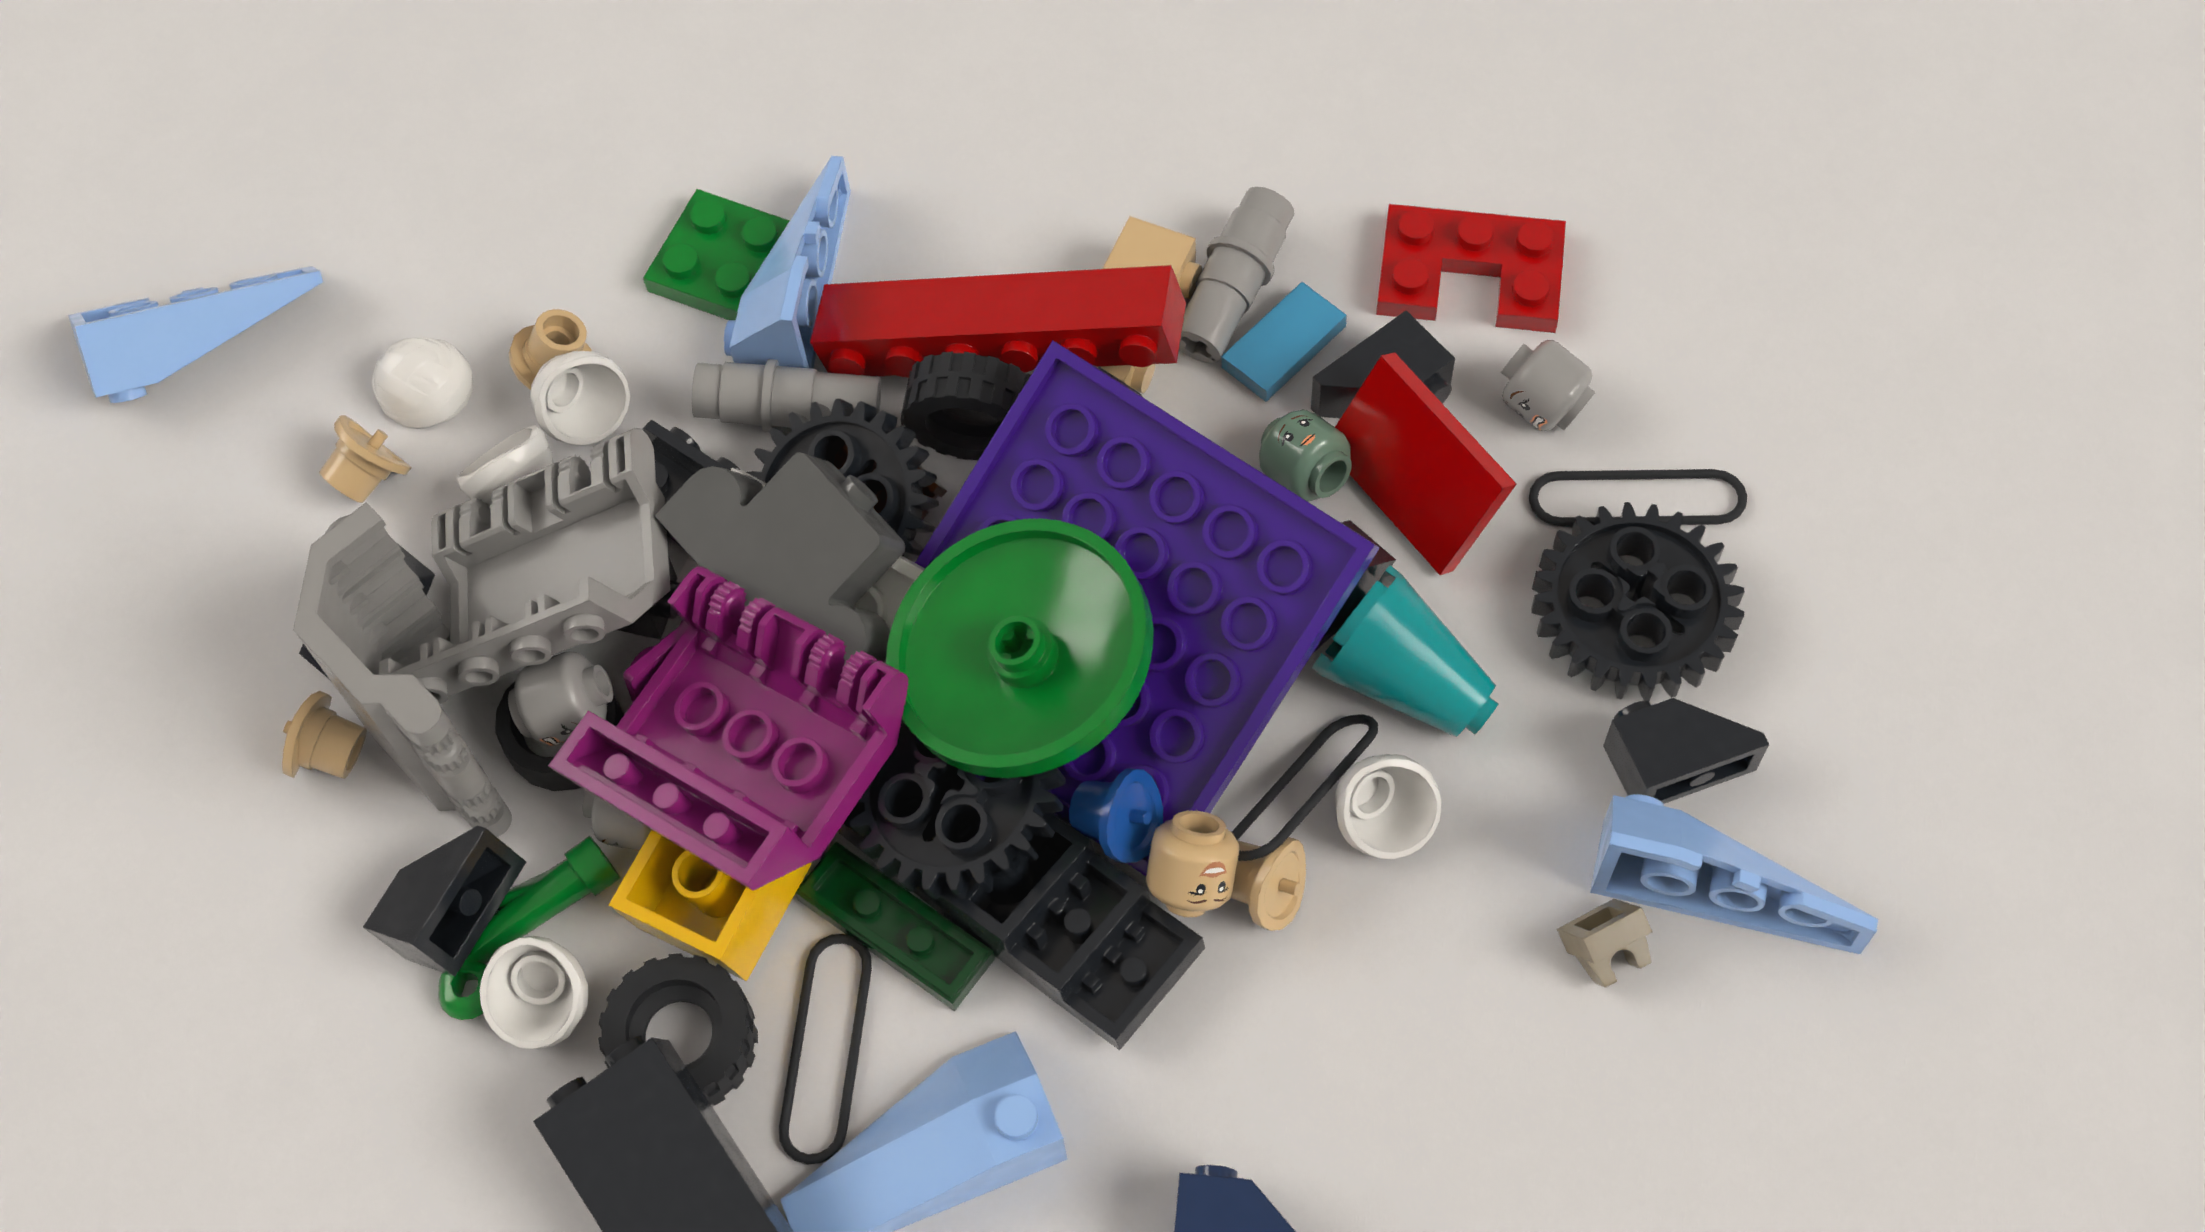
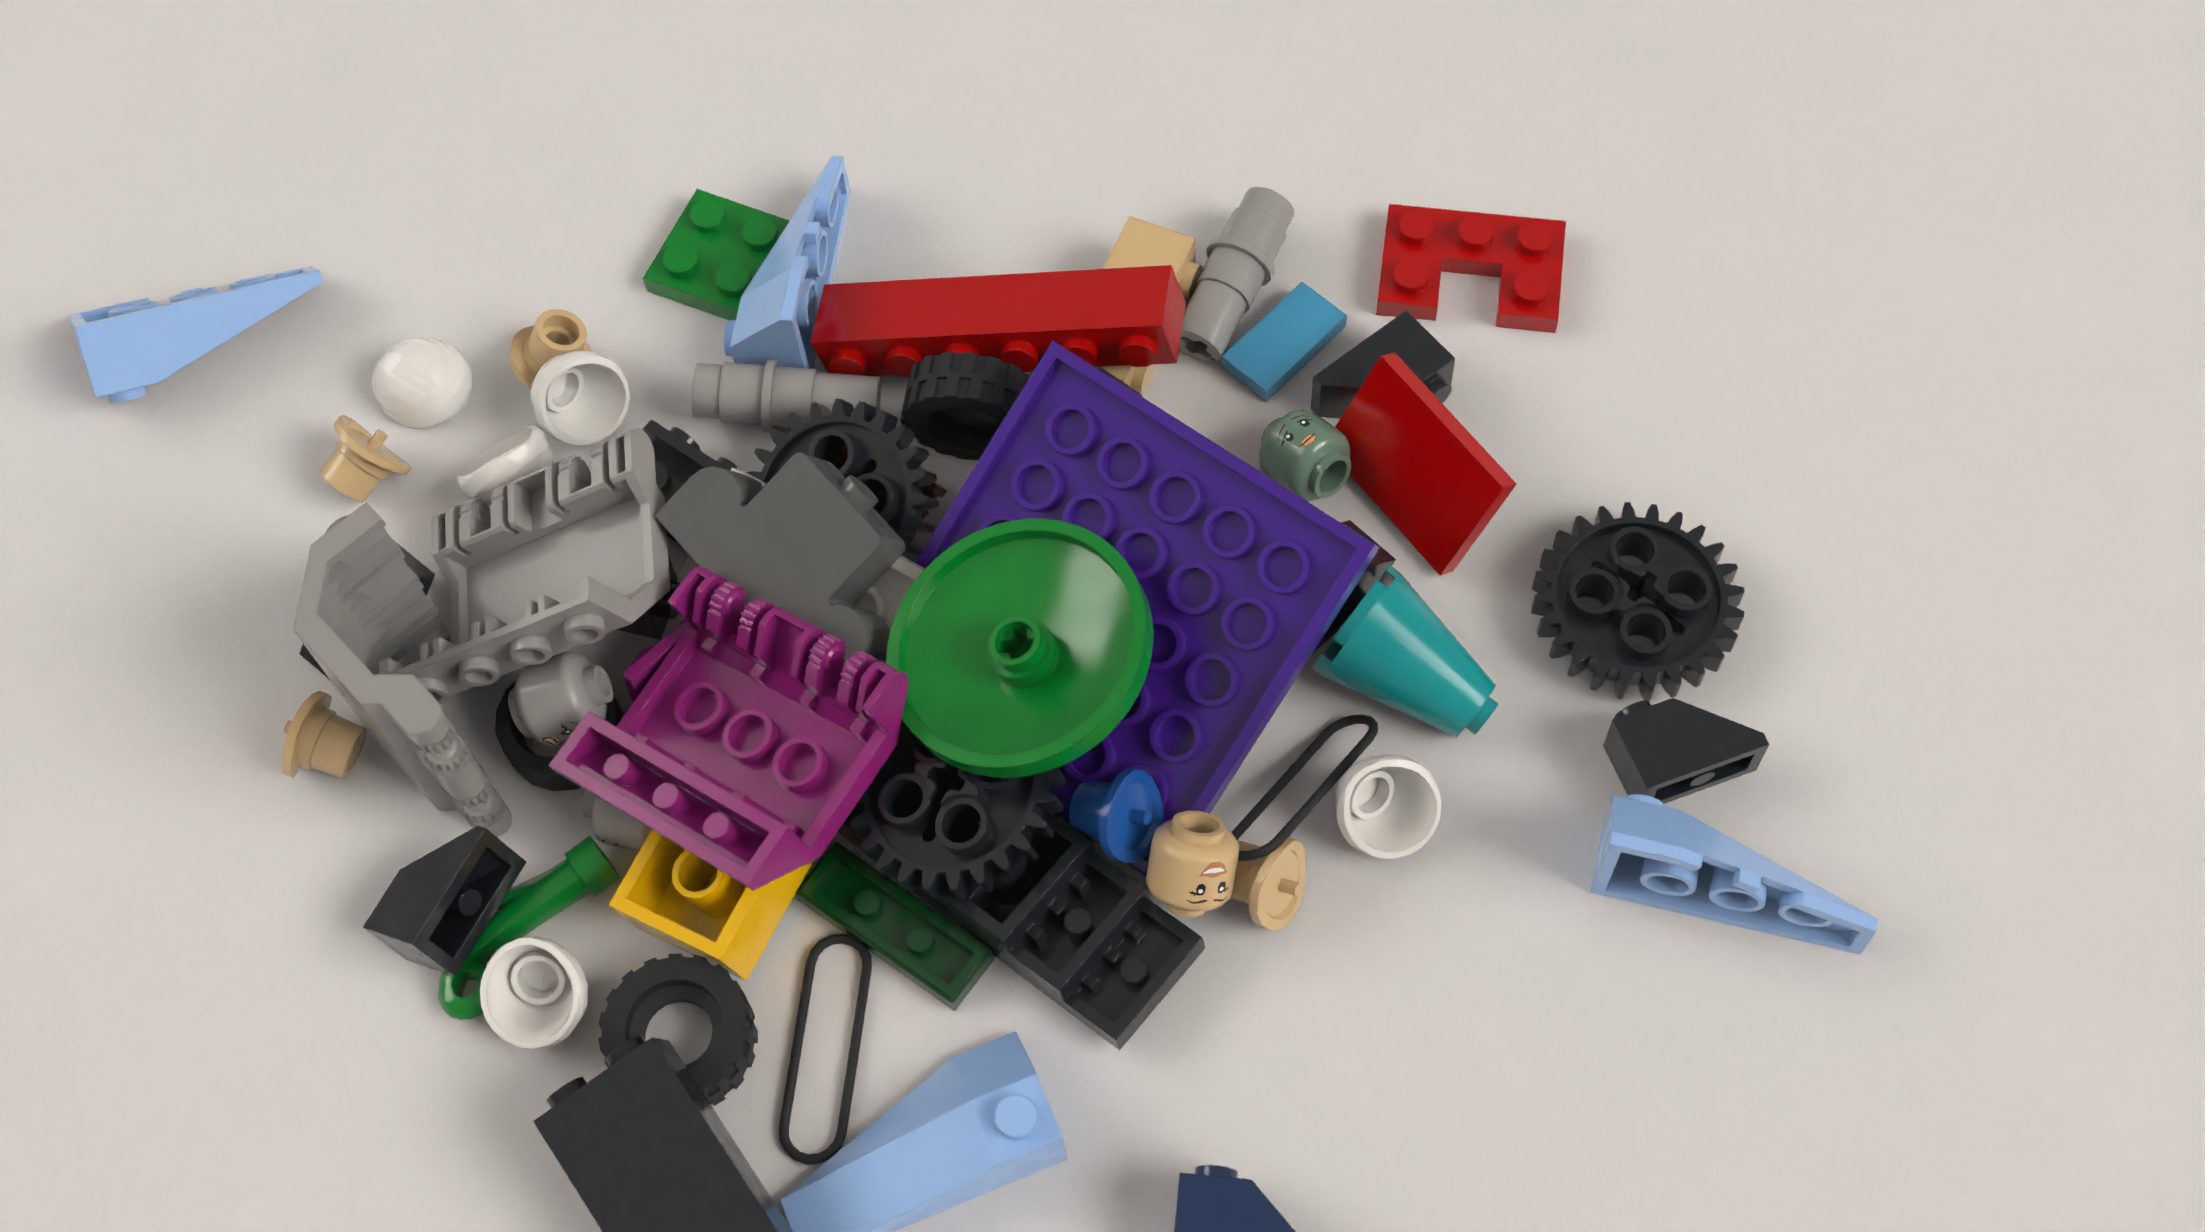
(1547, 385): light grey head -> none
(1602, 933): dark tan tile -> none
(1640, 474): black piece -> none

